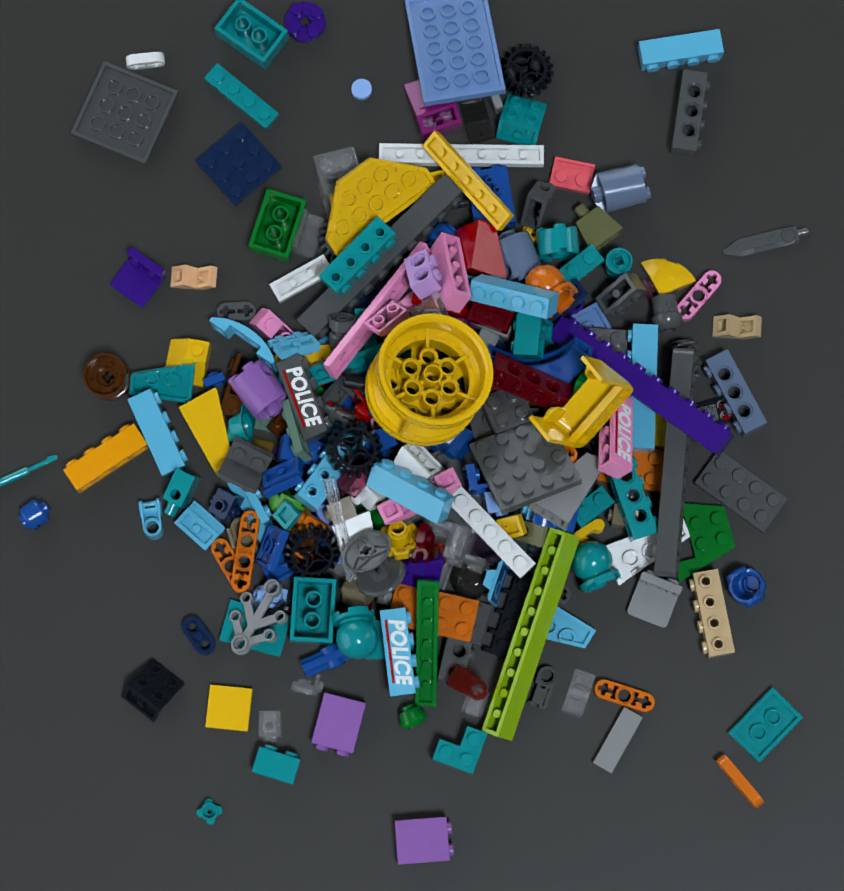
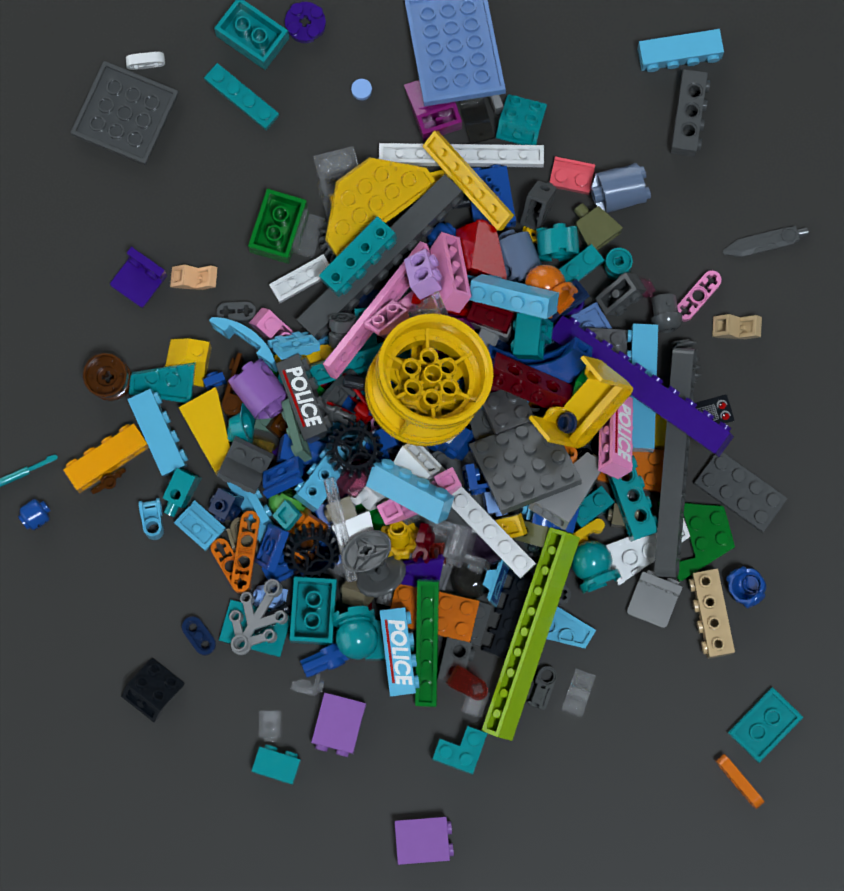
(108, 481): none -> reddish brown piece
(209, 805): teal plate -> none
(229, 708): yellow tile -> none
(238, 164): dark blue plate -> none
(412, 717): green cone -> none
(534, 74): black gear -> none
(567, 422): none -> dark blue plate
(610, 685): orange beam -> none
(617, 740): light grey tile -> none
(667, 275): yellow brick -> none
(724, 363): sand blue brick -> none

